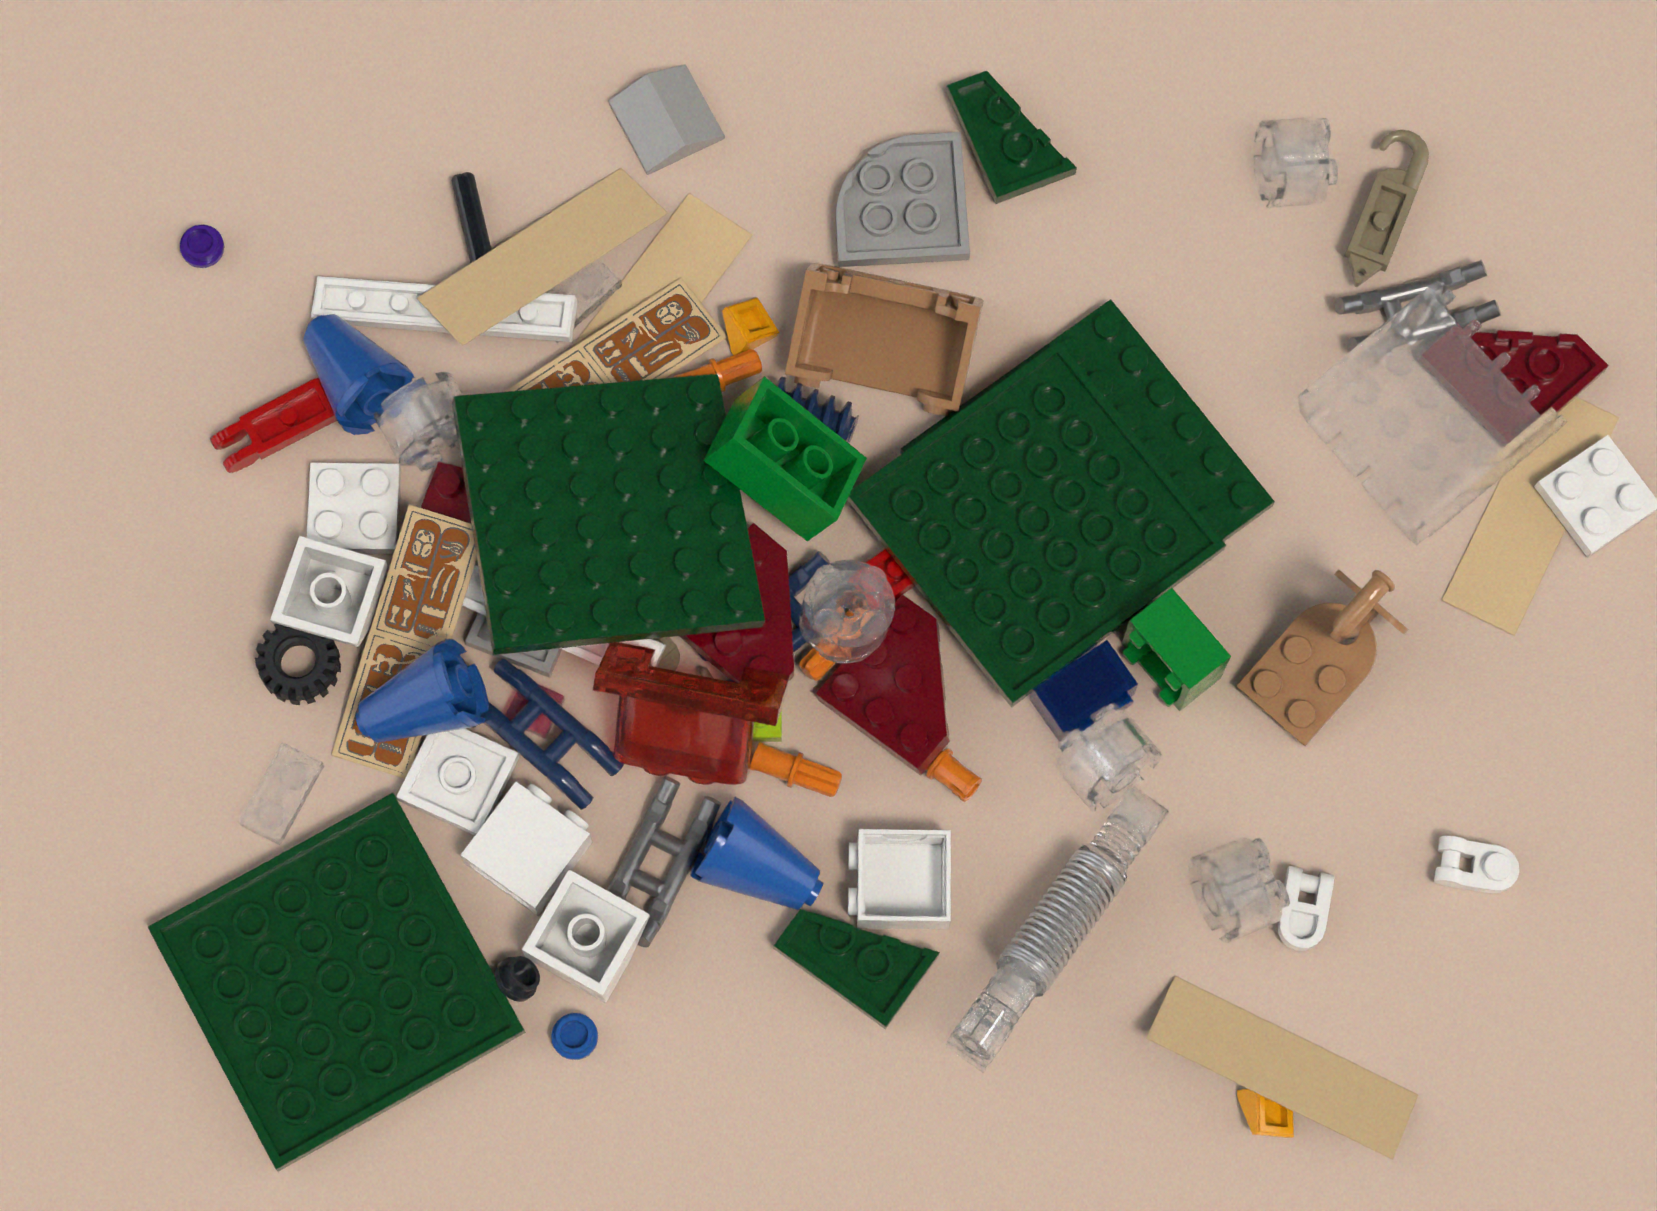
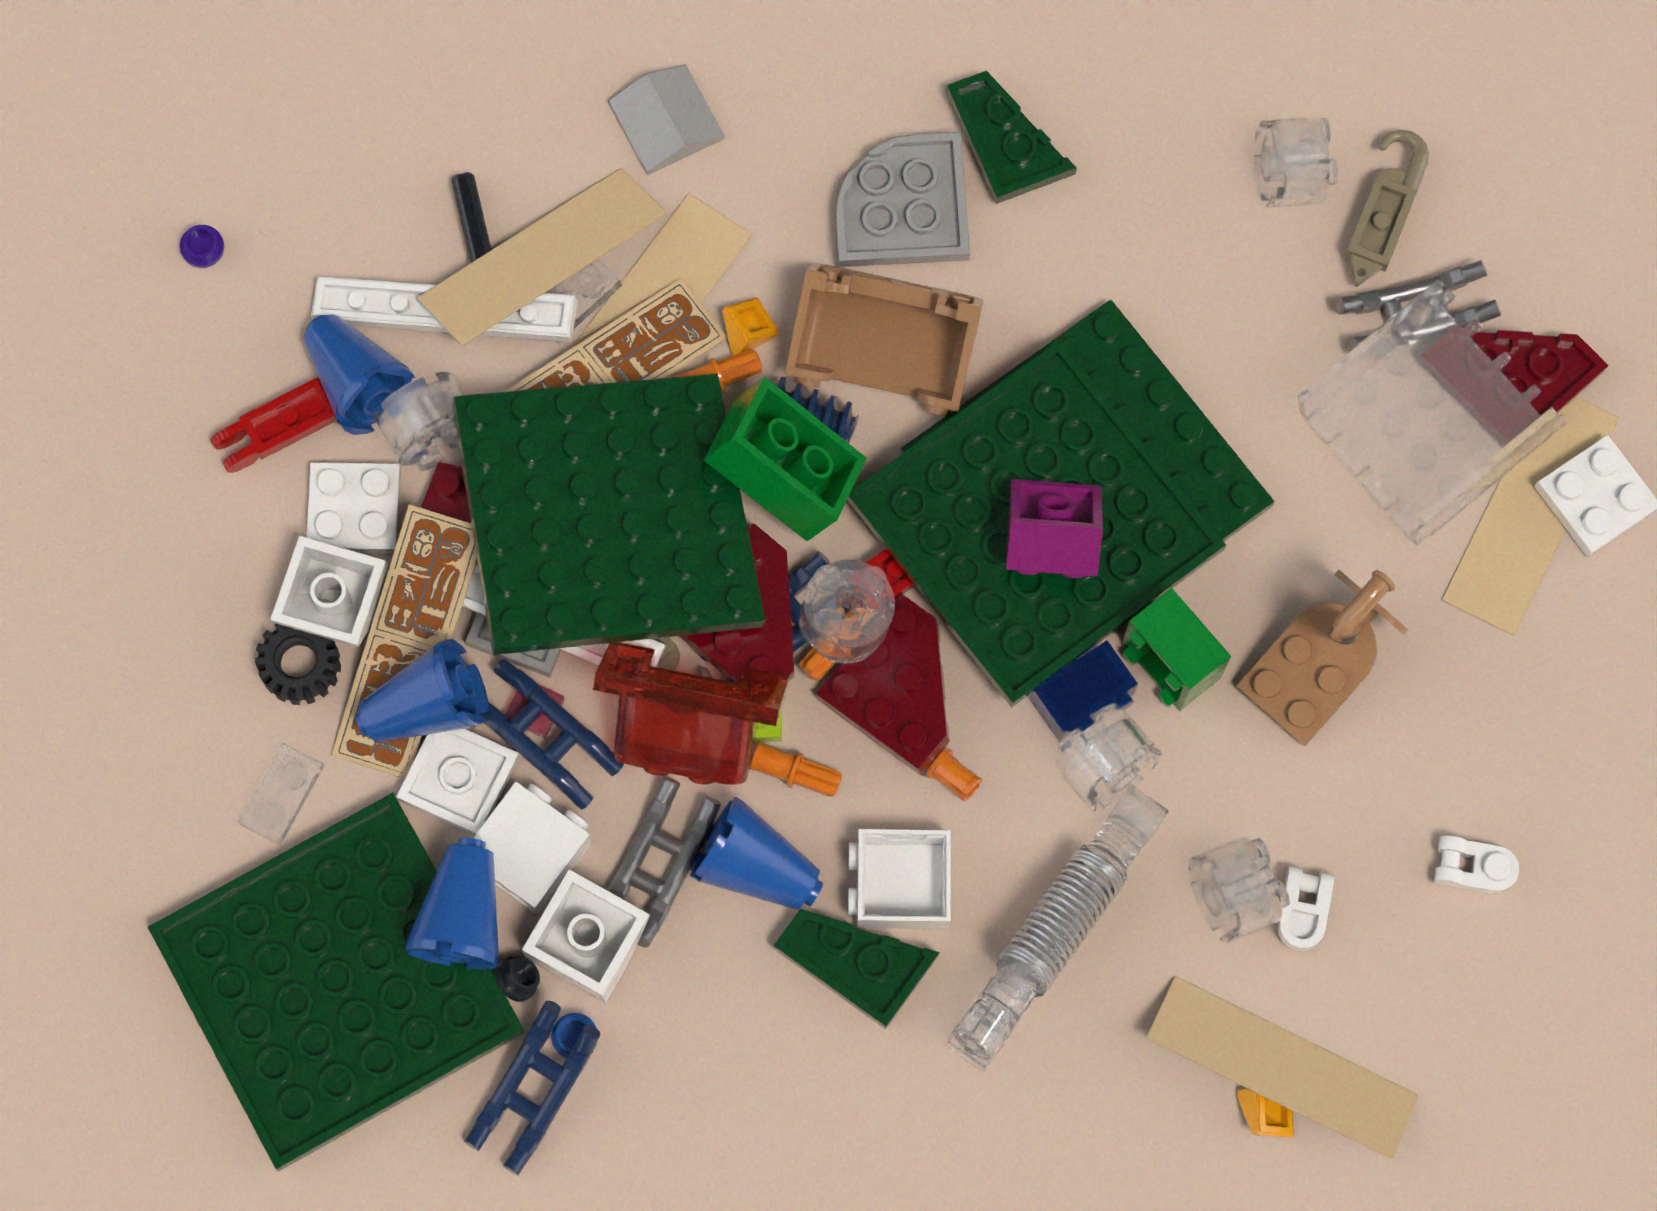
(459, 910): none -> blue cone
(507, 1097): none -> dark blue piece
(1054, 528): none -> magenta slope

